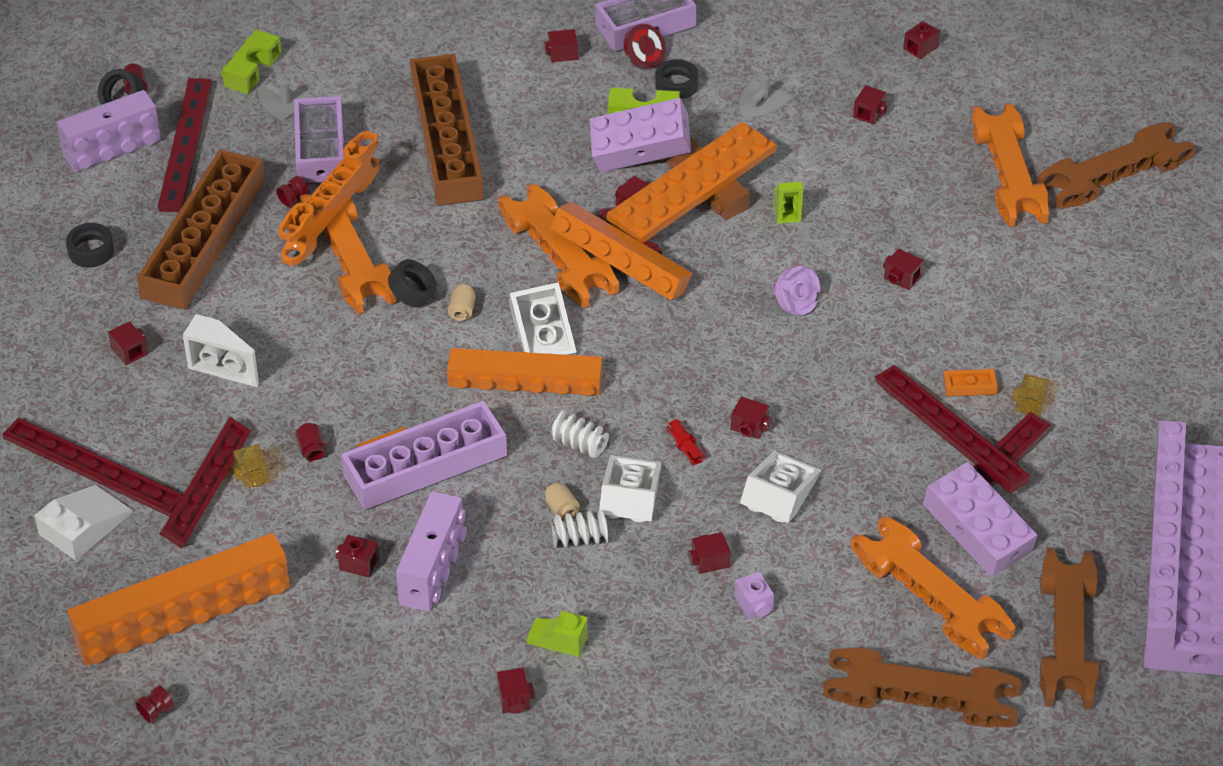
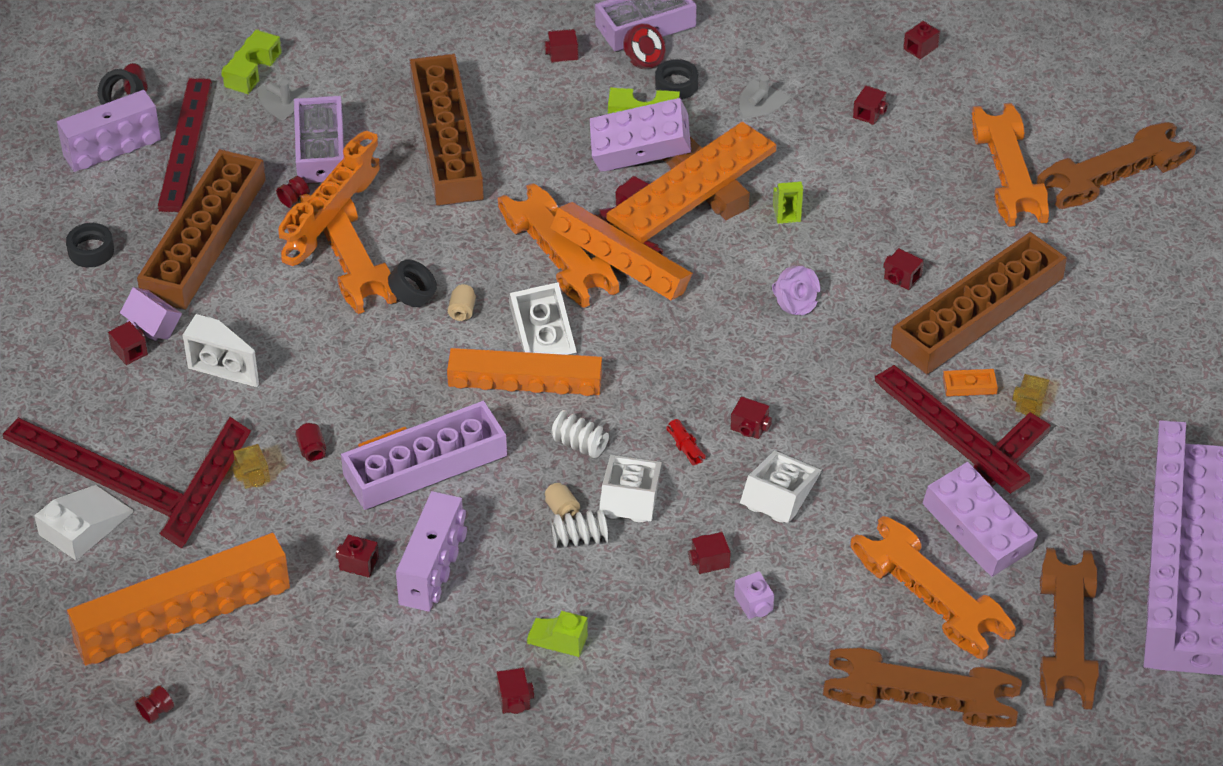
(150, 314): none -> lavender brick
(978, 302): none -> dark orange brick

